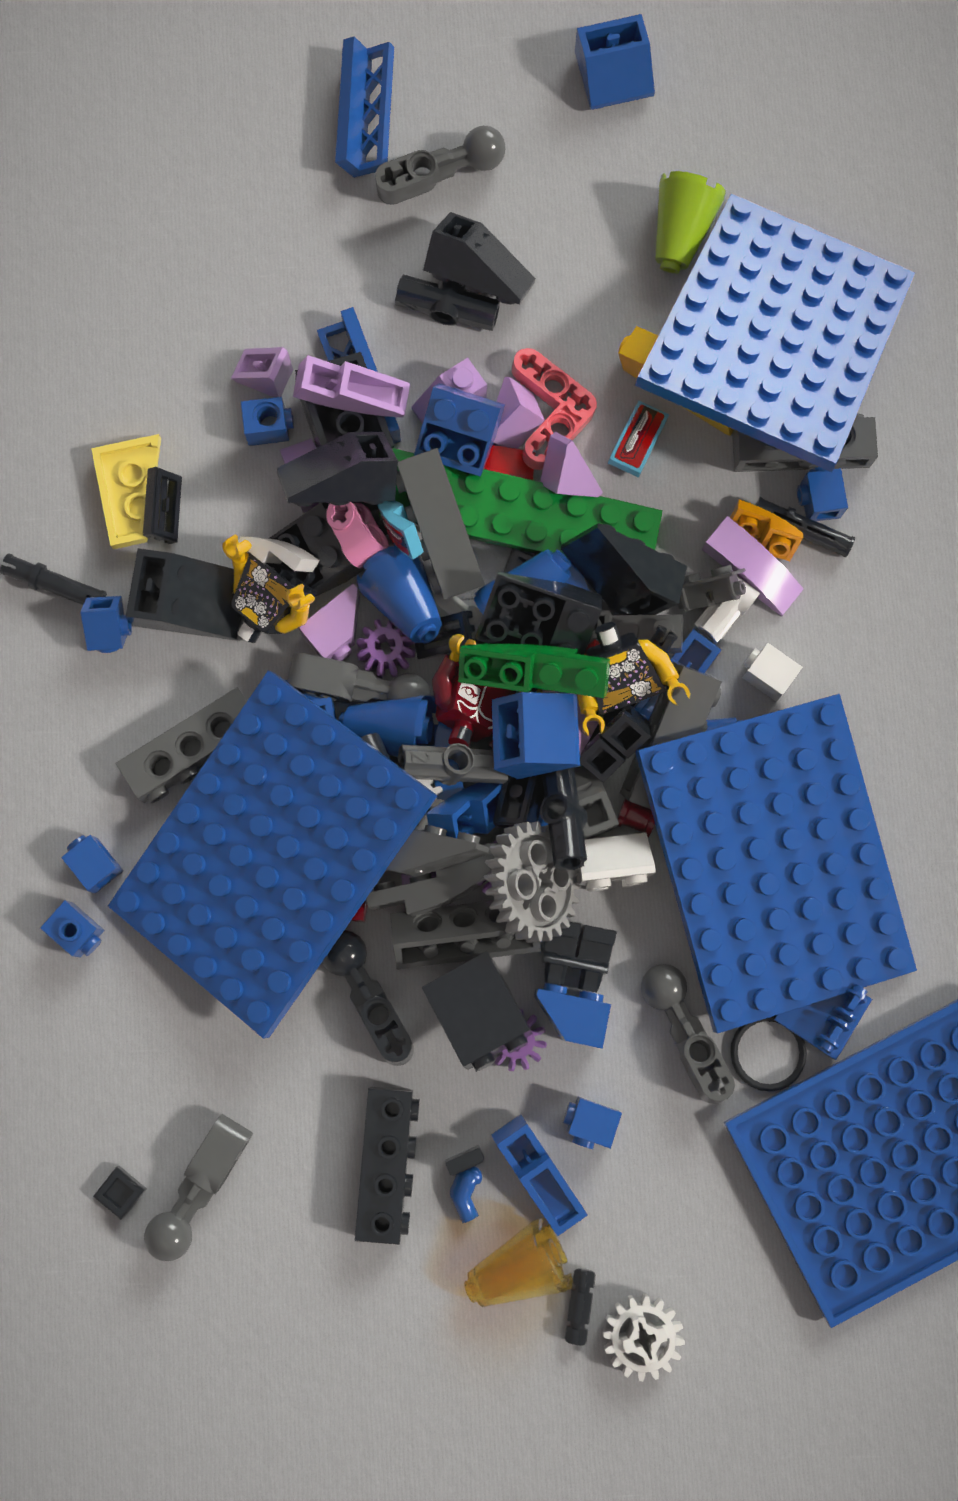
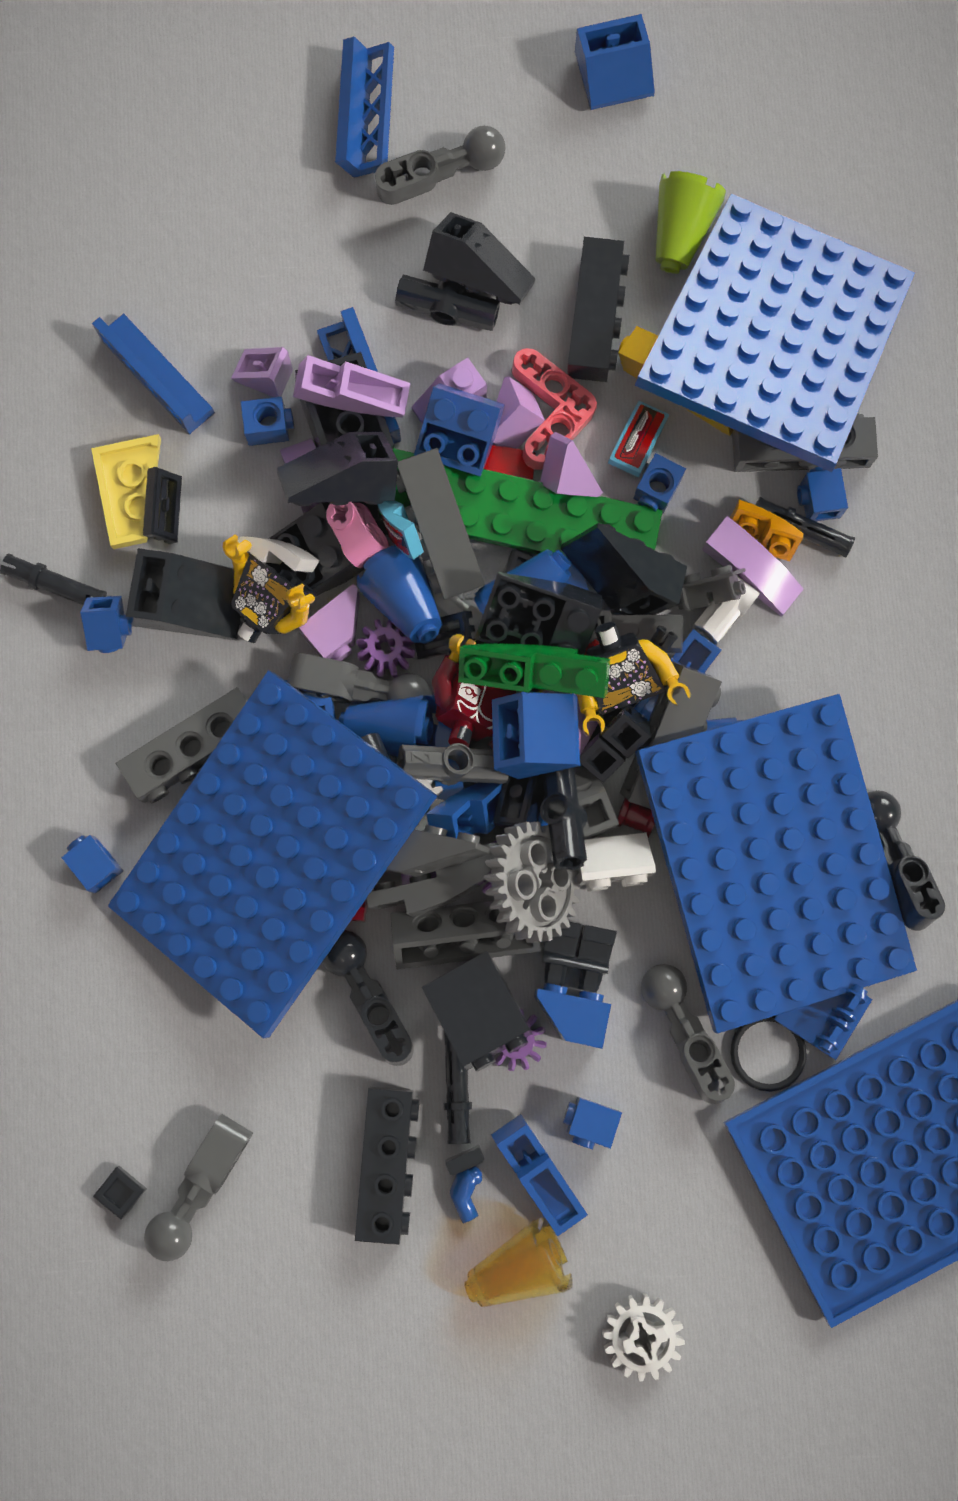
(73, 930): blue brick -> none
(154, 372): none -> blue fence
(456, 1097): none -> black pin
(580, 1306): black axle -> none
(596, 309): none -> black brick
(663, 471): none -> blue brick
(770, 671): white brick -> none
(927, 903): none -> black beam

